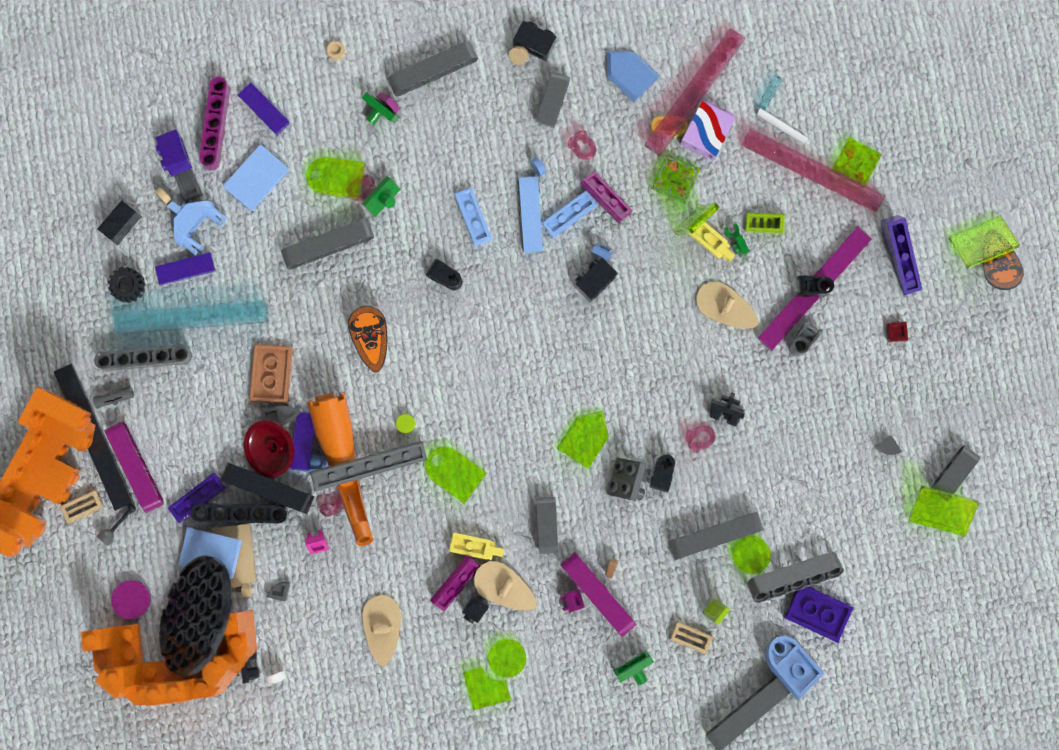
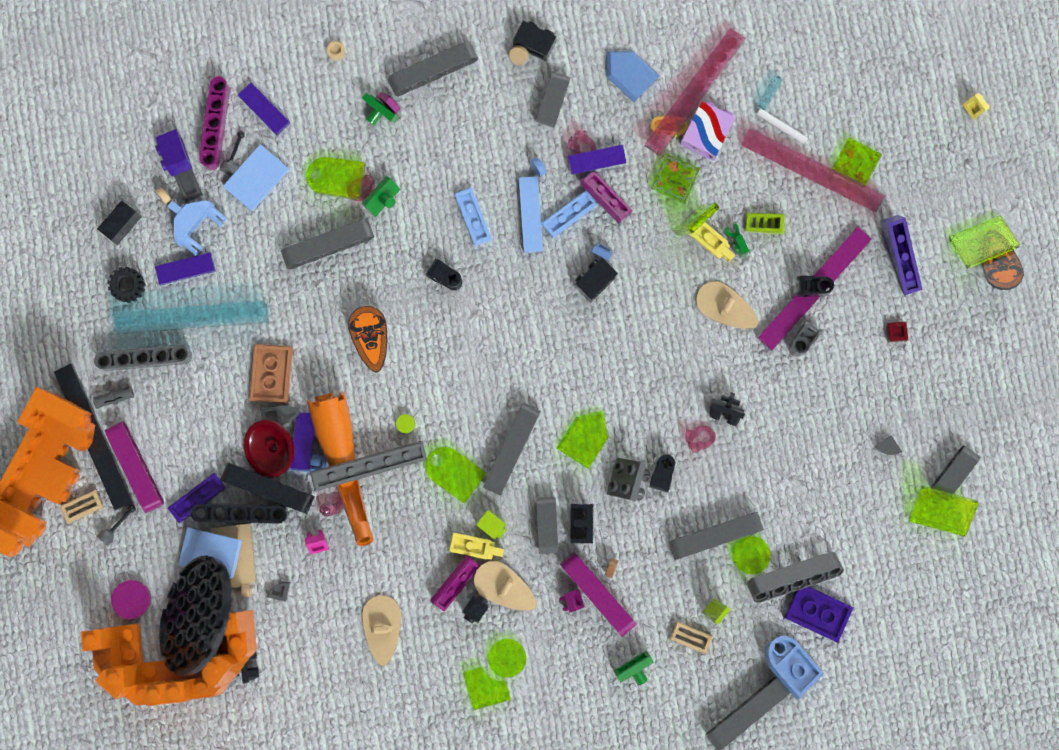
(228, 166): none -> hinge
(275, 678): white tile -> none
(492, 525): none -> lime brick
(511, 449): none -> dark grey beam
(581, 523): none -> black window
(596, 159): none -> dark purple tile
(976, 106): none -> light yellow tile

